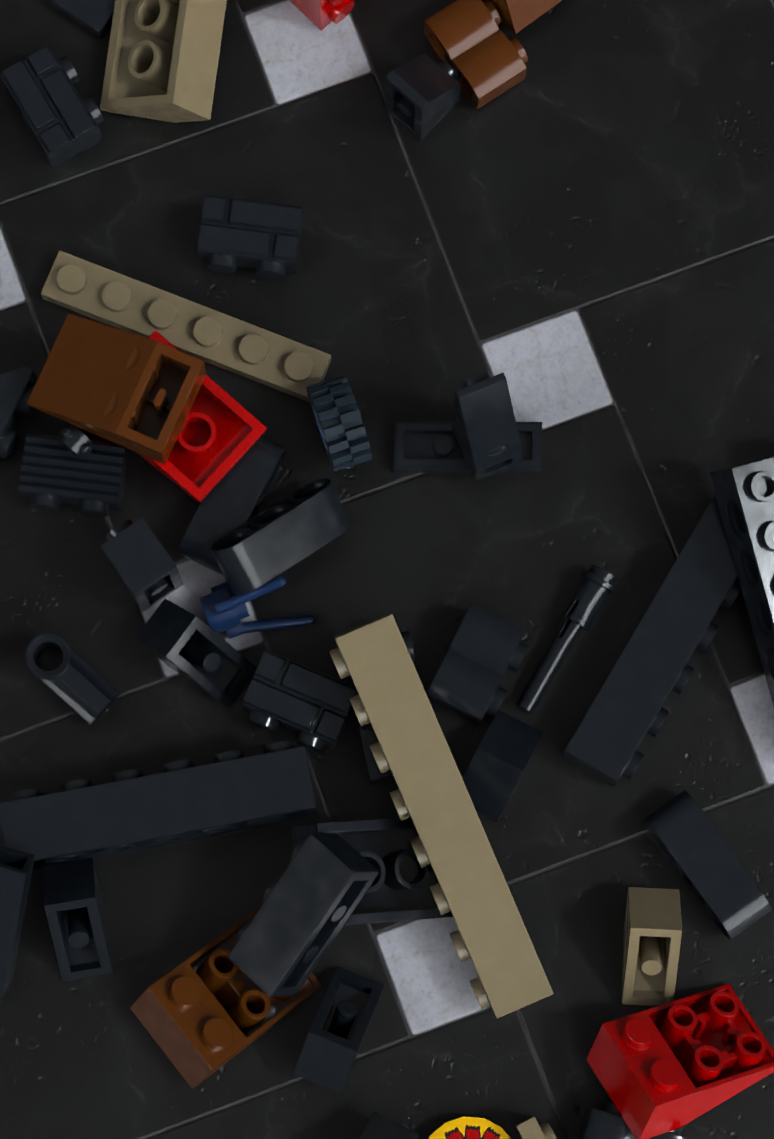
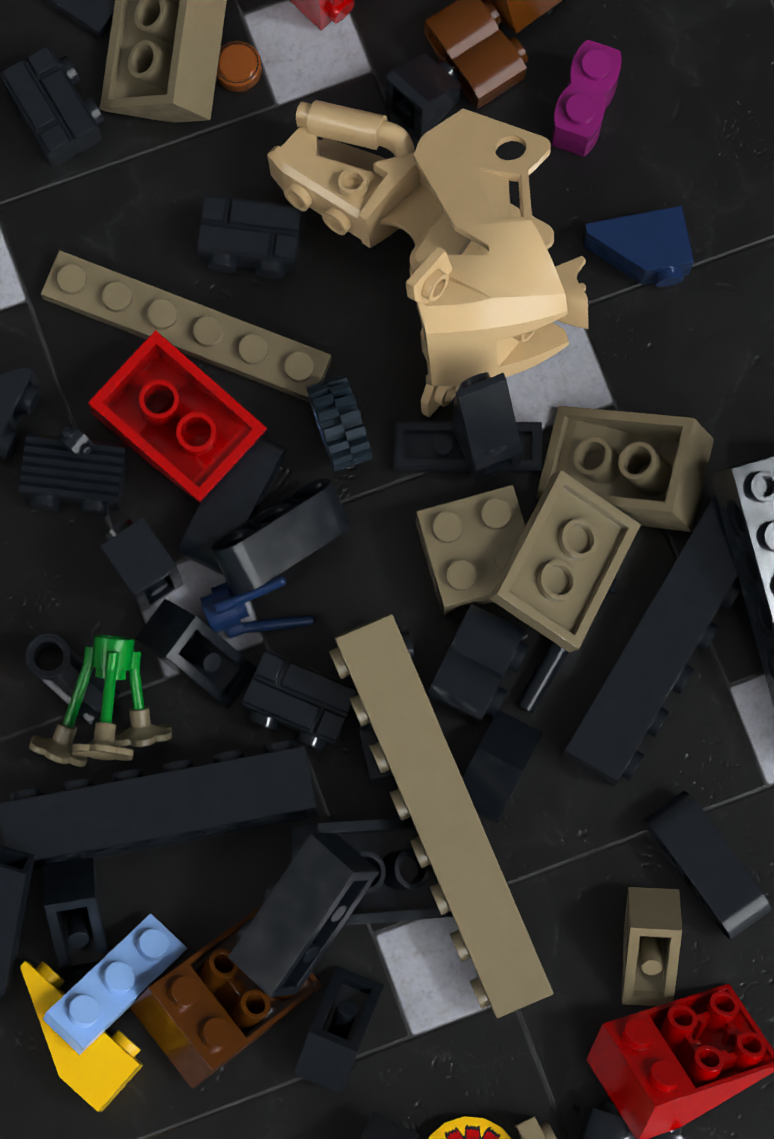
(103, 1066): none -> yellow slope
(112, 659): none -> plant
(114, 984): none -> light blue plate
(119, 386): reddish brown slope -> none
(238, 66): none -> dark orange piece
(469, 546): none -> dark tan brick
(476, 259): none -> tan piece
(565, 561): none -> dark tan plate
(586, 97): none -> magenta brick
(634, 461): none -> dark tan slope
(644, 245): none -> dark blue slope

